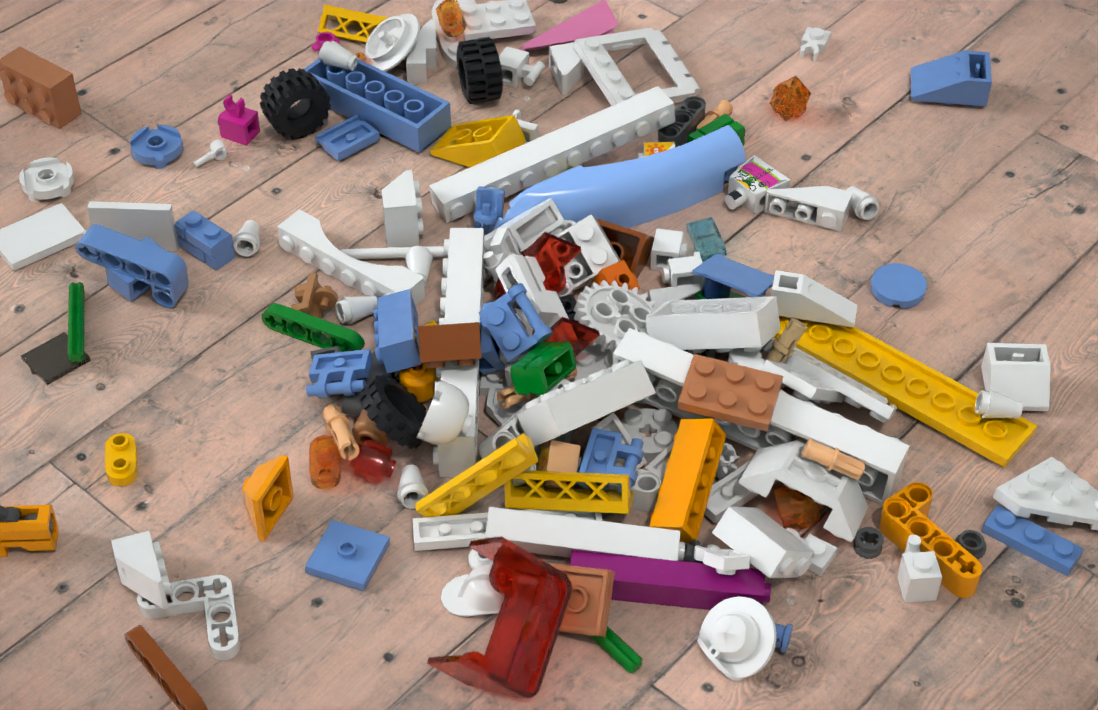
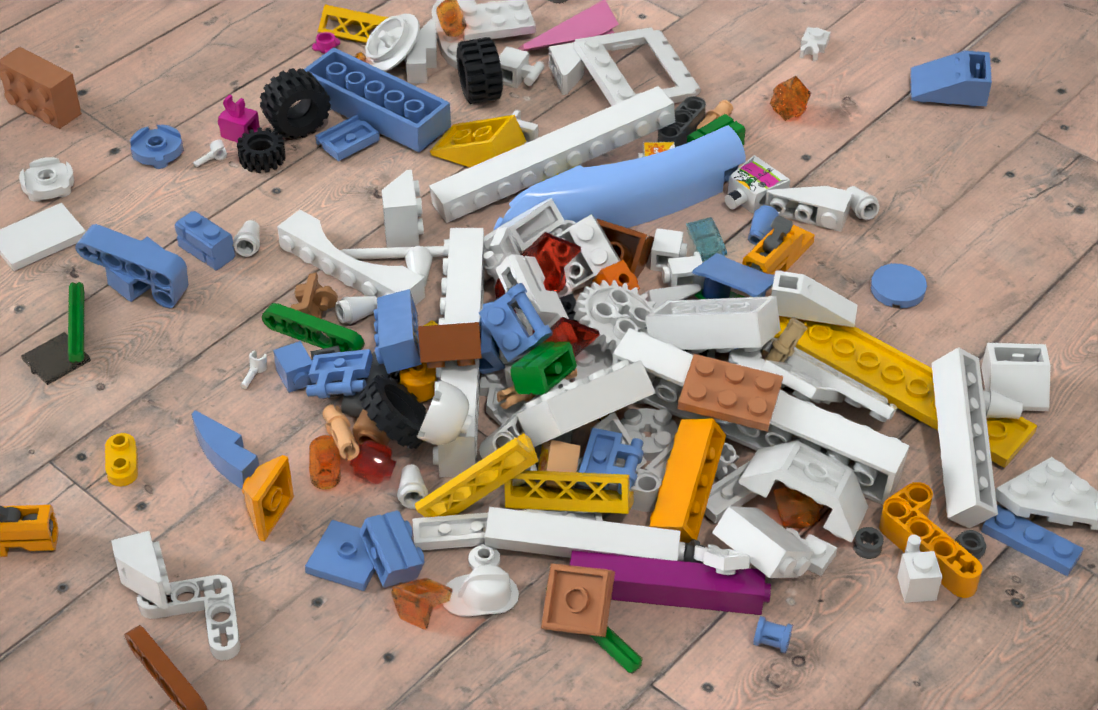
(137, 221): white tile -> none
(224, 449): none -> medium blue slope
(256, 366): none -> white hand
(271, 148): none -> black tyre
(293, 366): none -> medium blue brick
(336, 55): white cone -> none
(392, 548): none -> medium blue brick
(417, 598): none -> clear orange slope
(488, 207): medium blue hips -> none
(525, 625): clear red windscreen -> none
(738, 637): white hat -> none
(761, 223): none -> medium blue cone
(779, 247): none -> light orange plate
(833, 459): light nougat axle -> none
(964, 439): none -> white brick

